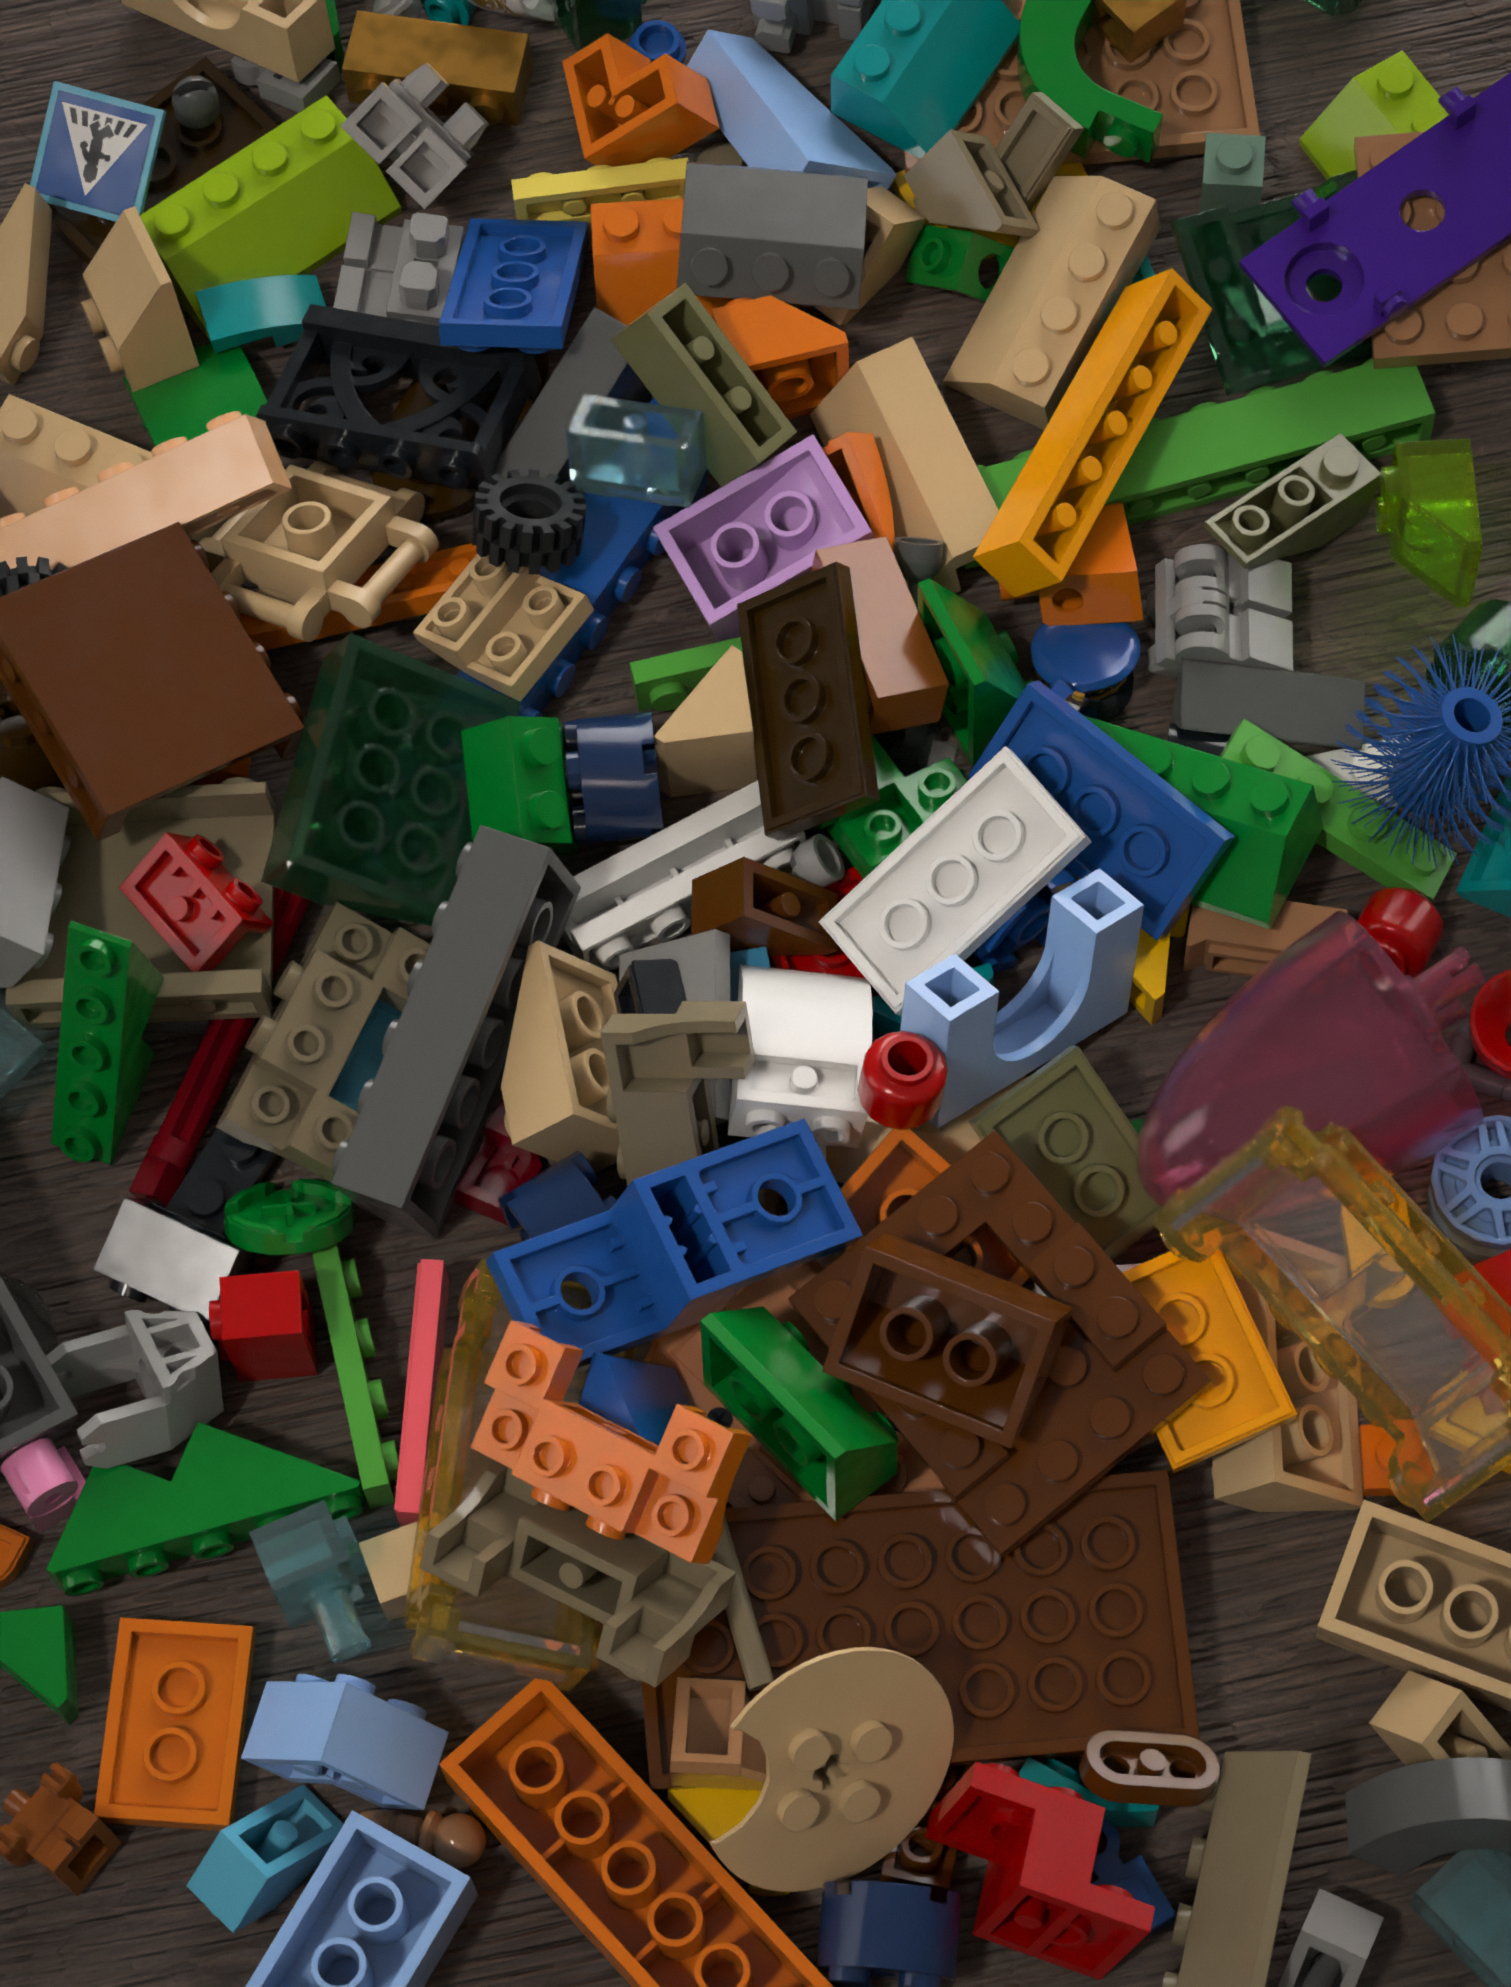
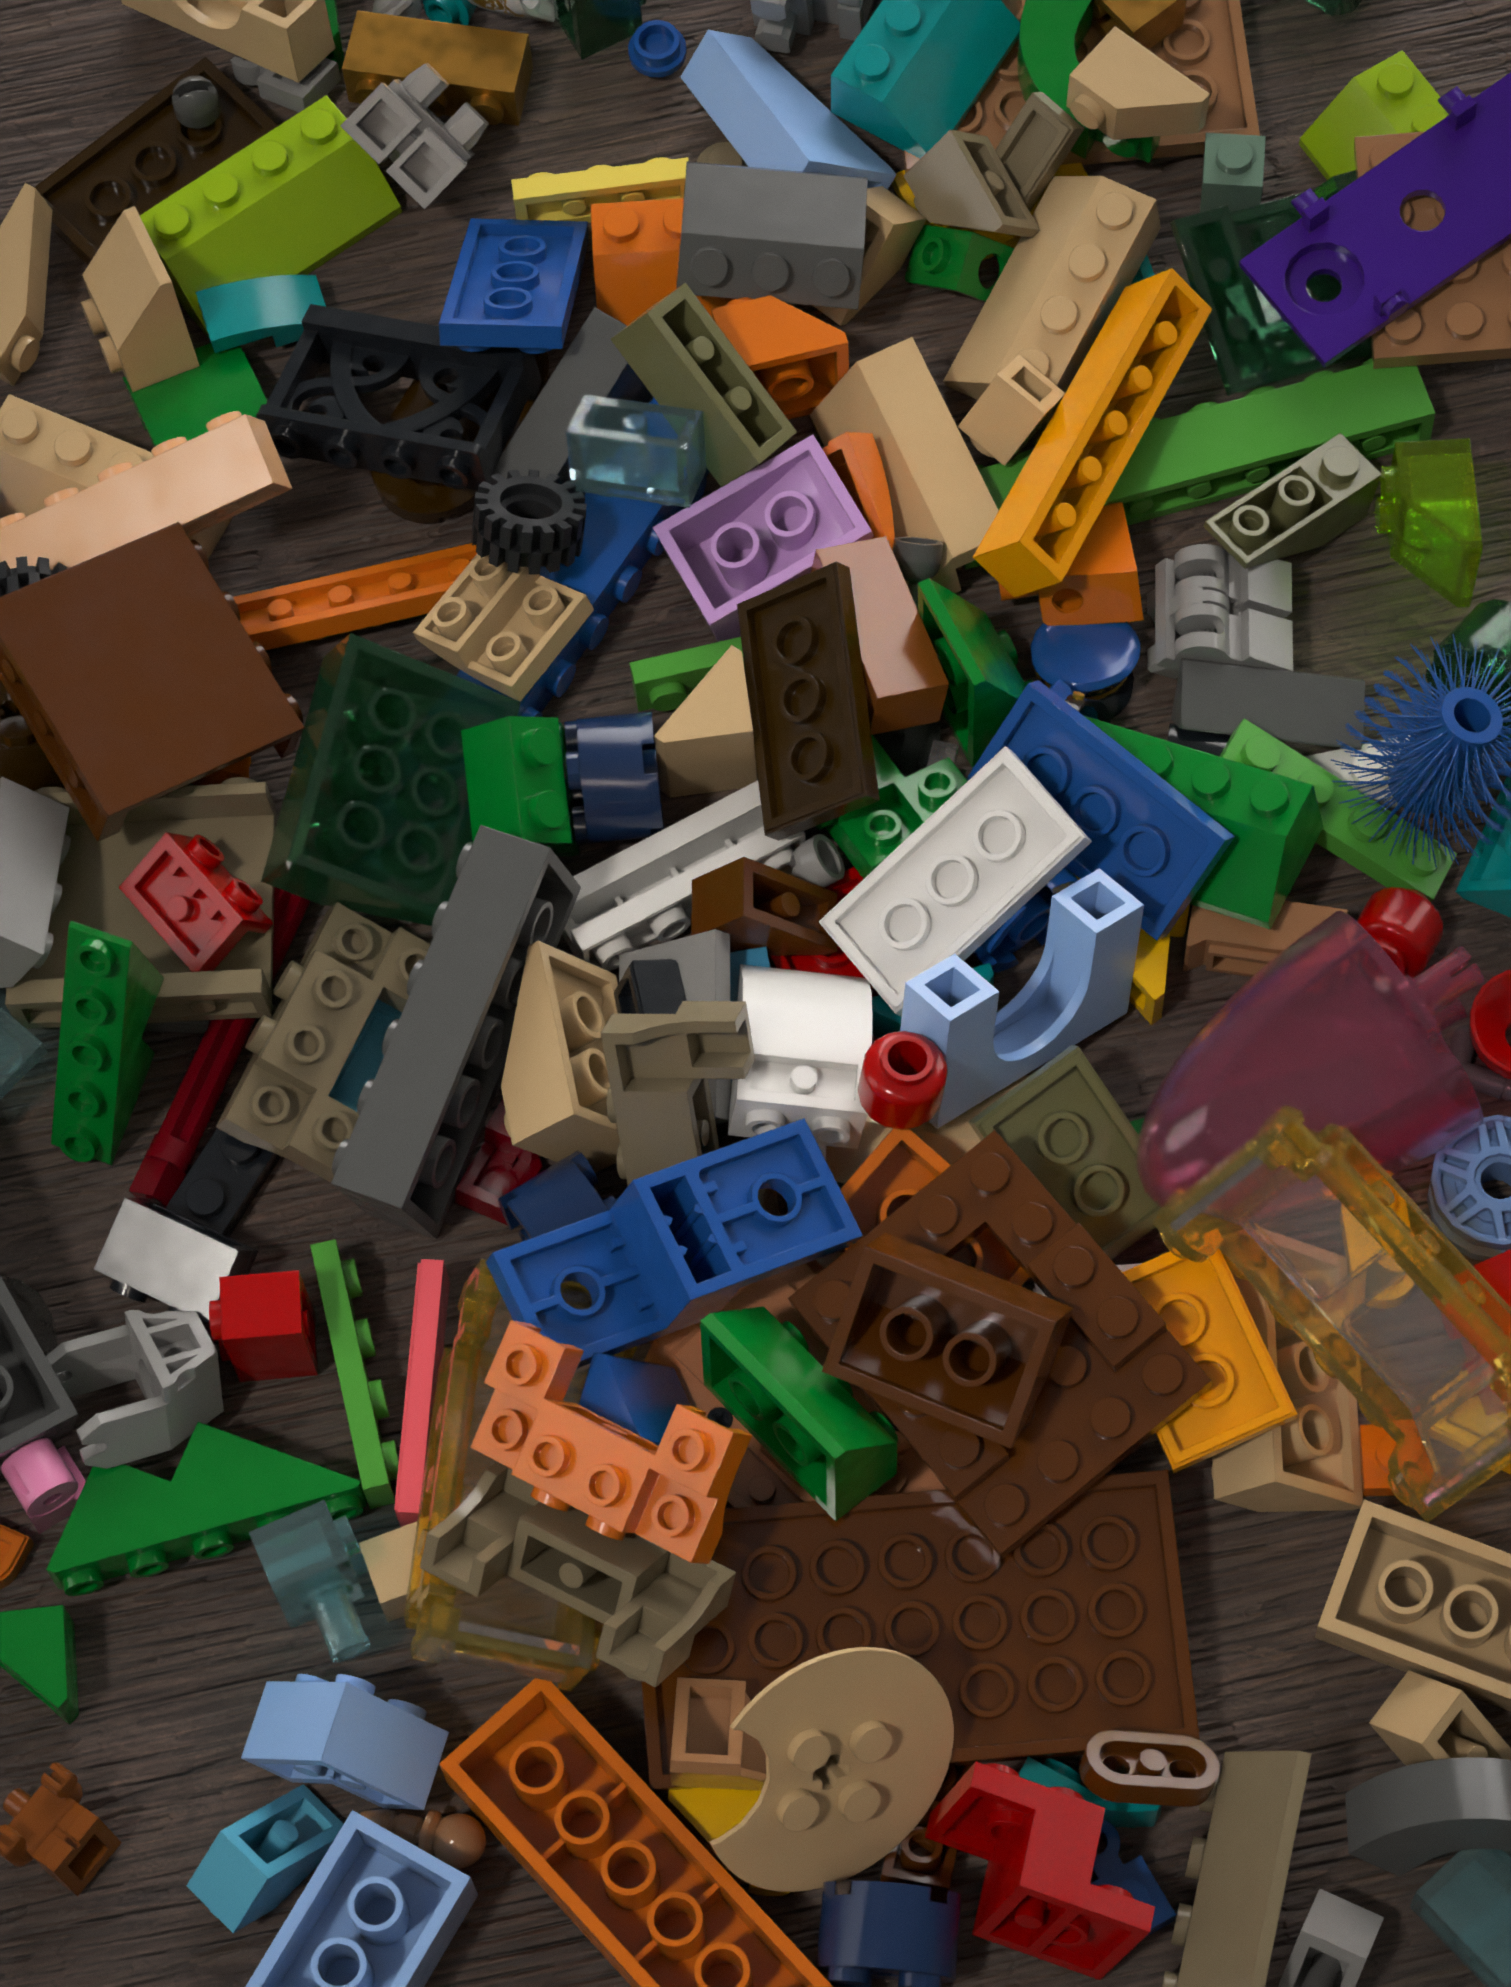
(96, 152): piece -> none
(175, 1724): orange plate -> none
(288, 1219): green tile -> none
(315, 545): tan brick -> none
(399, 269): light grey hips -> none
(634, 106): orange brick -> none
(742, 1618): dark tan bar -> none
(1011, 410): none -> tan brick
(1134, 92): none -> tan slope

